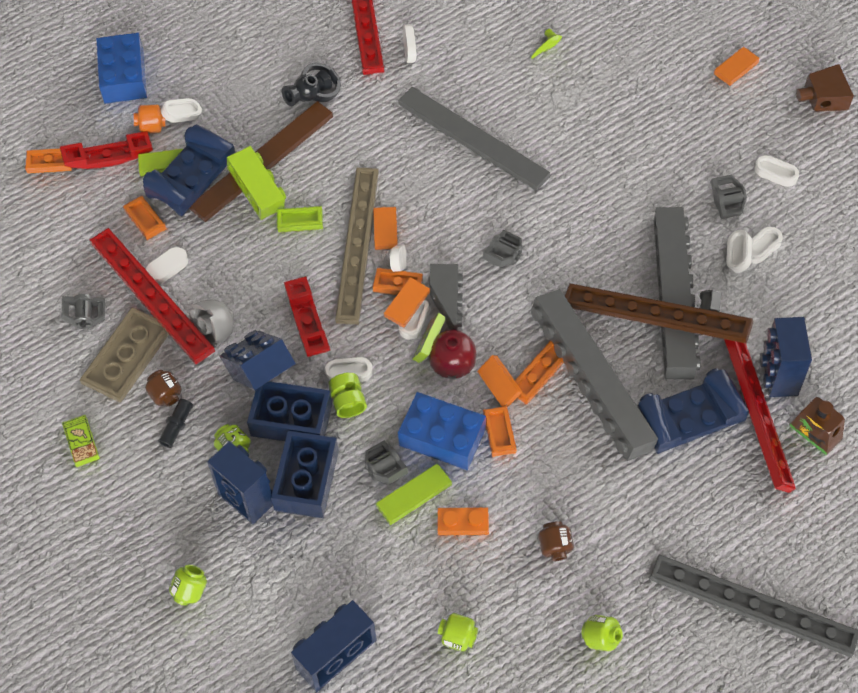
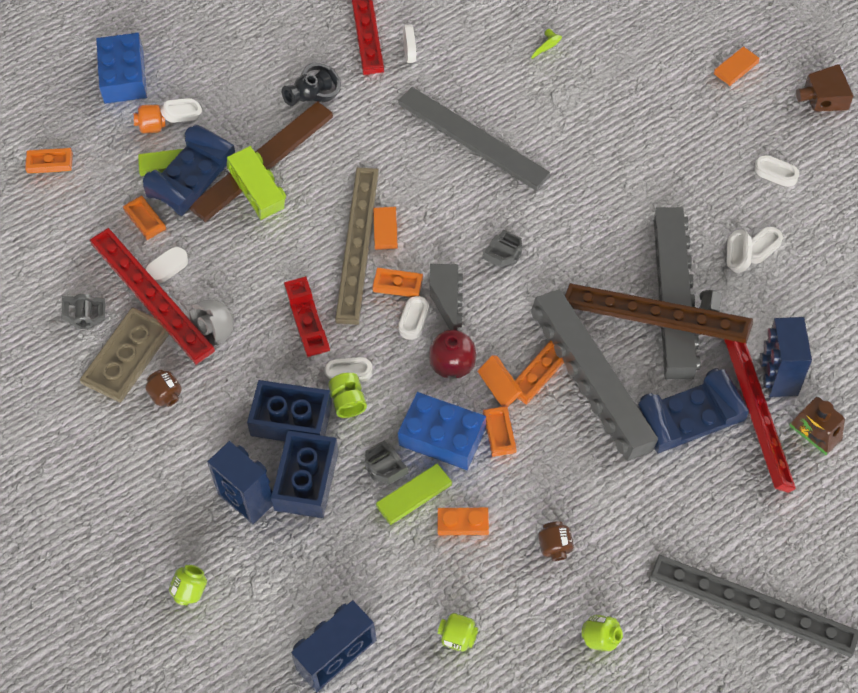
(80, 441): tile -> none
(106, 154): red slope -> none
(175, 423): black pin -> none
(233, 434): lime head -> none
(256, 359): dark blue brick -> none
(300, 219): lime tile -> none
(398, 258): white tile -> none
(407, 302): orange tile -> none
(431, 332): lime tile -> none
(728, 196): dark grey piece -> none

